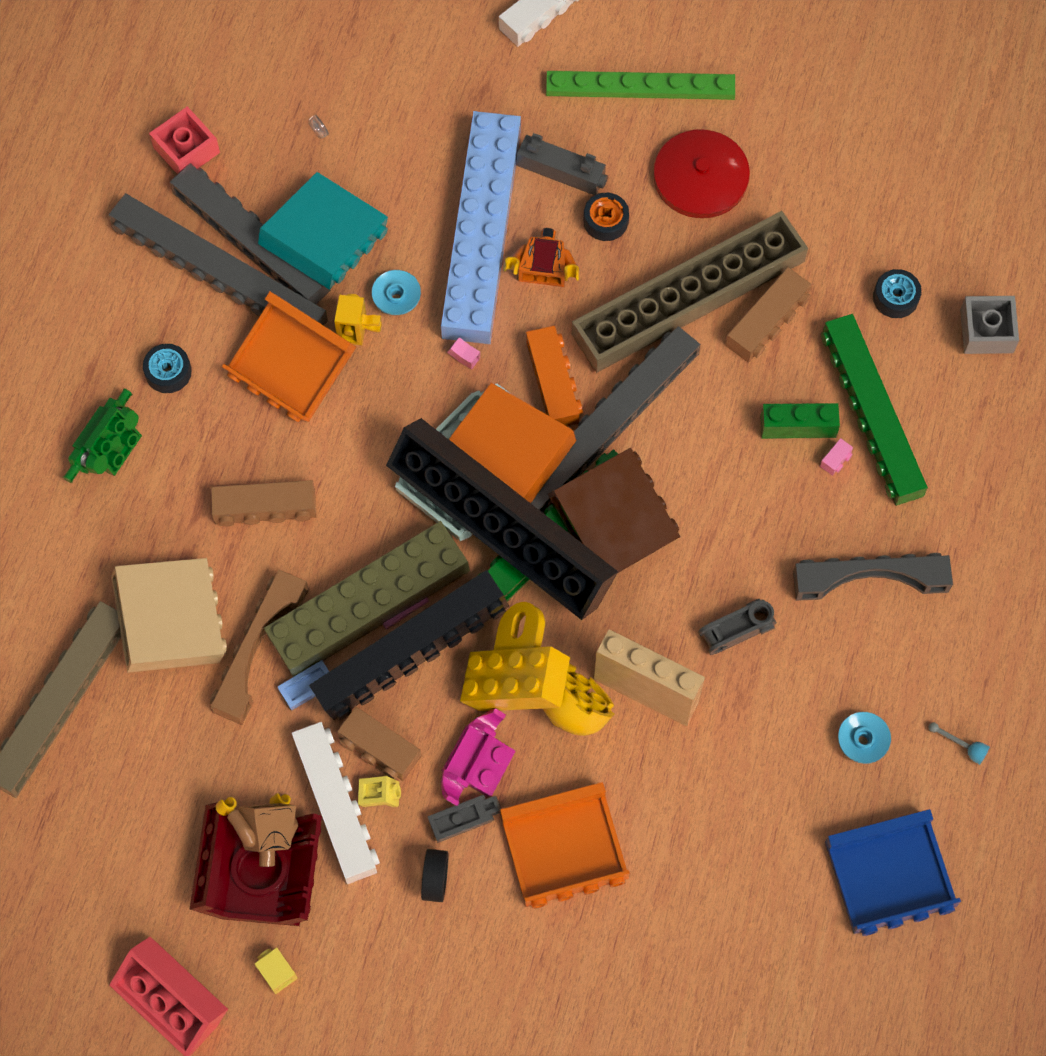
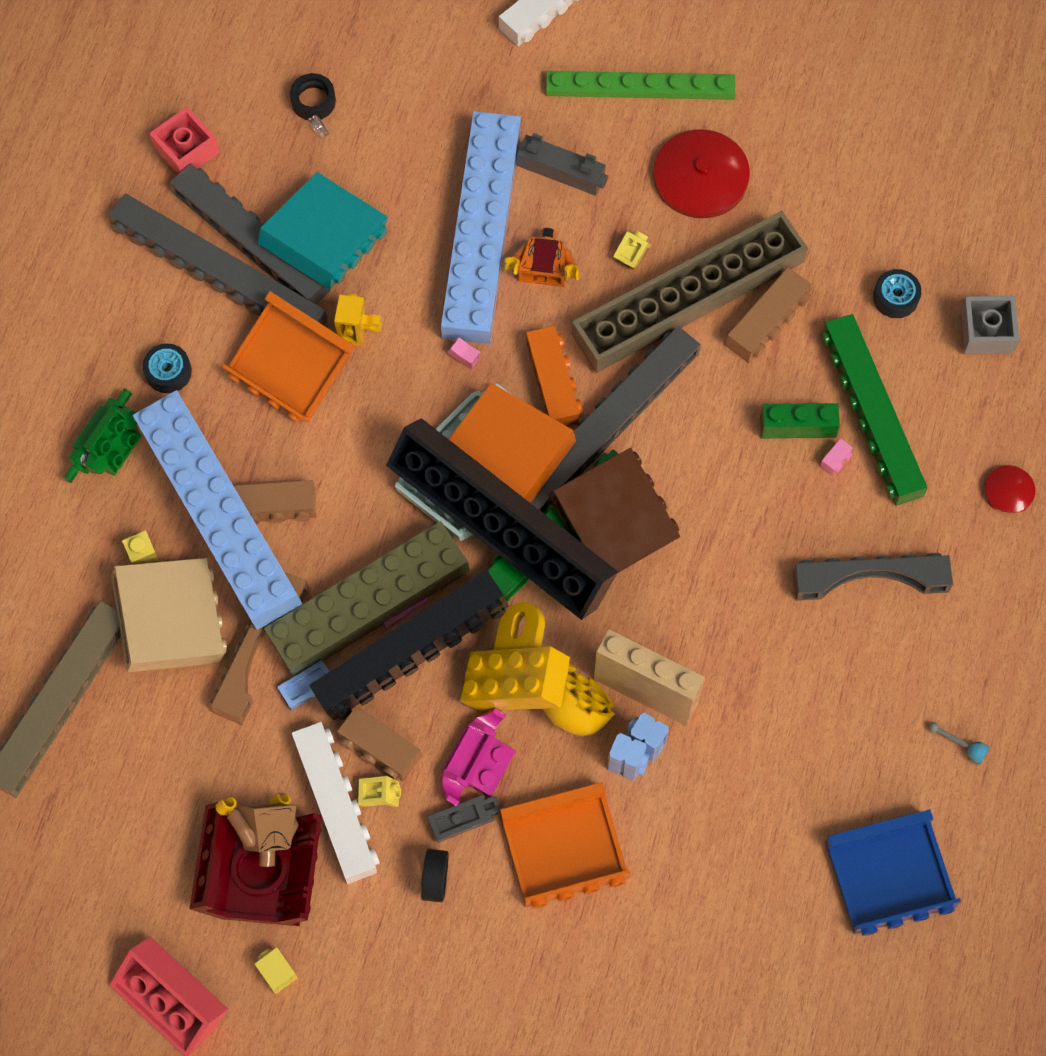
(140, 549): none -> light yellow brick
(217, 510): none -> light blue brick
(312, 81): none -> black tyre
(394, 283): medium azure dish -> none
(604, 227): wheel -> none
(628, 757): none -> light blue brick
(632, 248): none -> light yellow bracket
(649, 732): none -> light blue brick
(738, 626): dark grey piece -> none
(872, 728): medium azure dish -> none
(1010, 489): none -> red dish

